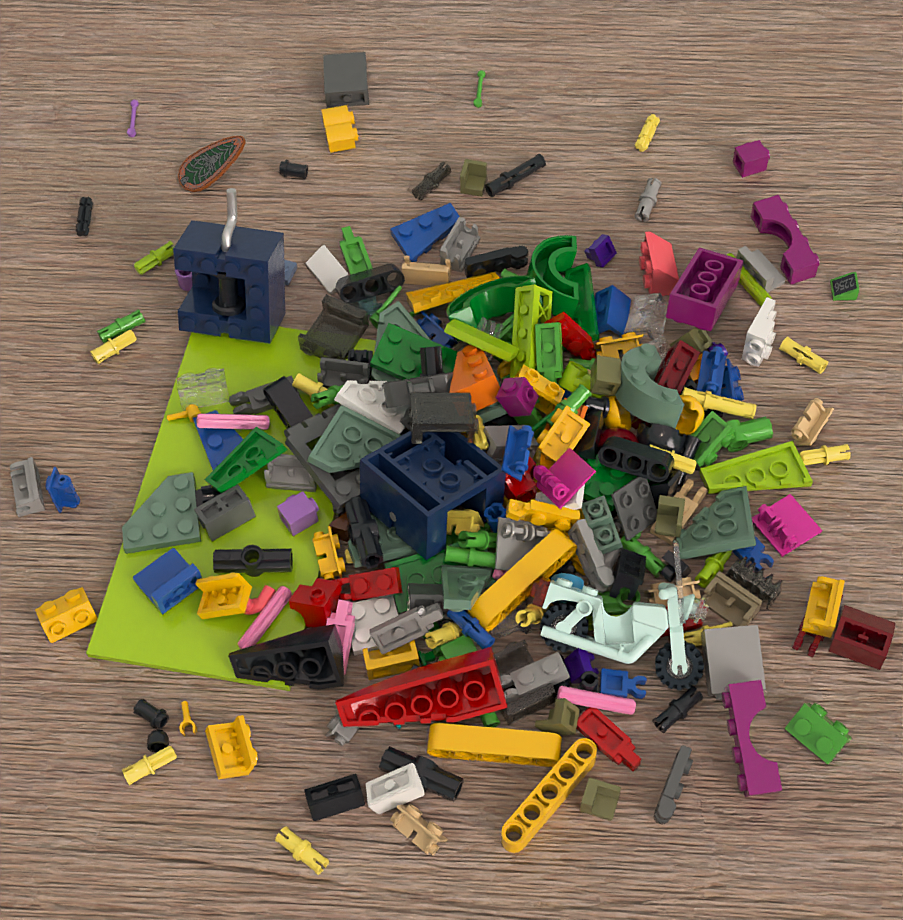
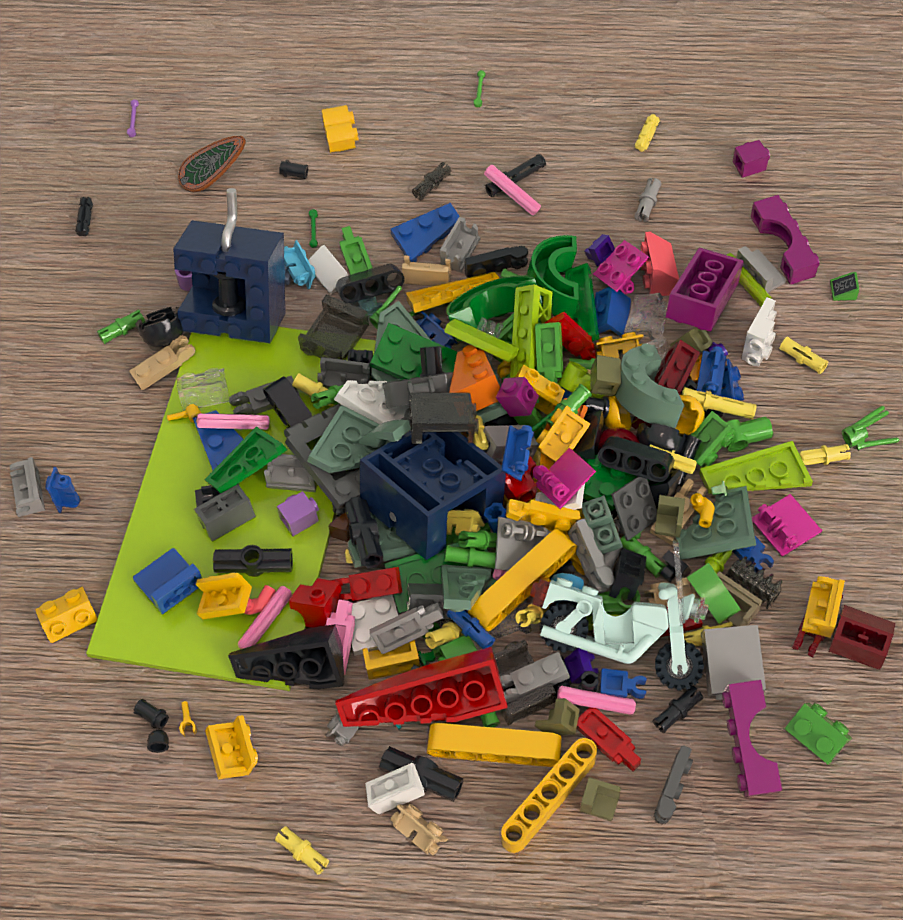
(113, 346): light yellow axle -> none
(148, 764): light yellow axle -> none
(154, 258): lime axle -> none
(160, 328): none -> black cylinder
(162, 362): none -> tan hinge
(164, 517): sand green plate -> none
(301, 270): none -> medium azure hinge
(313, 215): none -> green hinge
(326, 545): yellow hinge -> none
(334, 797): black slope -> none
(345, 79): dark grey panel -> none
(387, 431): none -> sand green slope
(473, 177): olive panel -> none
(512, 189): none -> bright pink axle
(621, 267): none -> dark pink hinge
(704, 508): none -> yellow arm
(716, 595): none -> bright green slope
(719, 489): none -> piece
(806, 431): tan hinge -> none
(857, 433): none -> bright green plant

